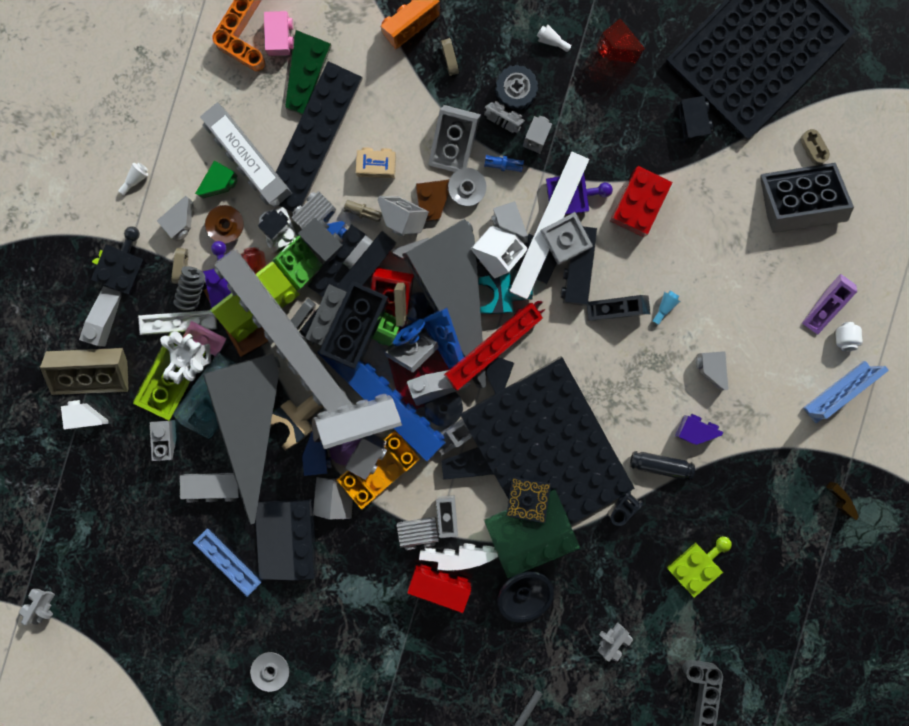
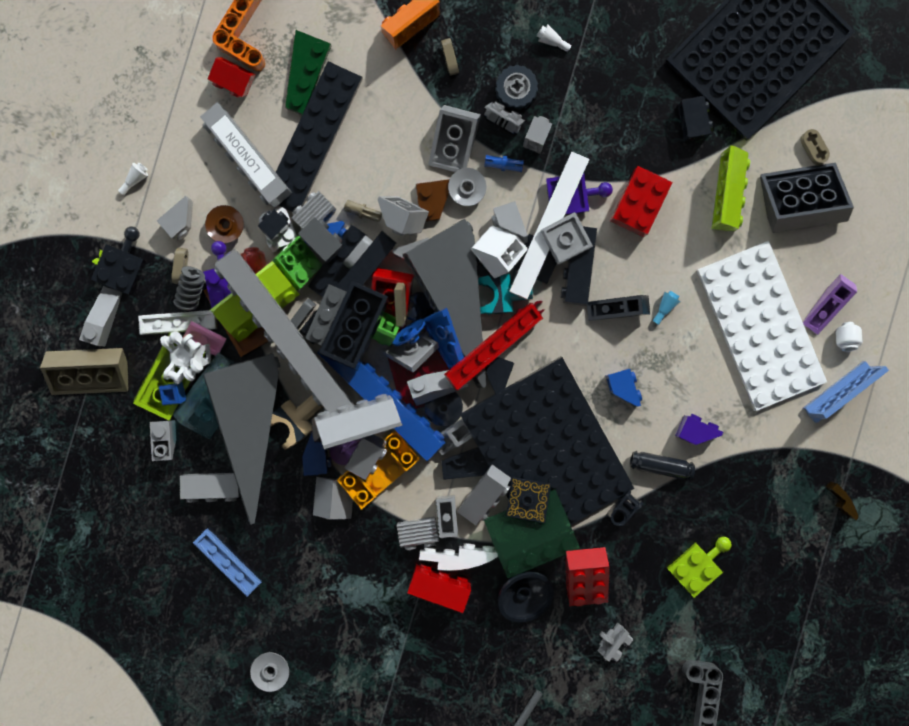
(38, 609): light grey hips -> none
(80, 415): white slope -> none
(172, 393): none -> blue slope
(217, 181): green slope -> none
(231, 77): none -> red brick
(277, 33): bright pink brick -> none
(286, 540): black slope -> none
(376, 163): tan brick -> none
(485, 495): none -> light grey brick
(587, 576): none -> red brick
(620, 44): clear red slope -> none
(623, 386): none -> blue slope
(714, 368): light grey slope -> none
(730, 189): none -> lime slope
(761, 326): none -> white plate

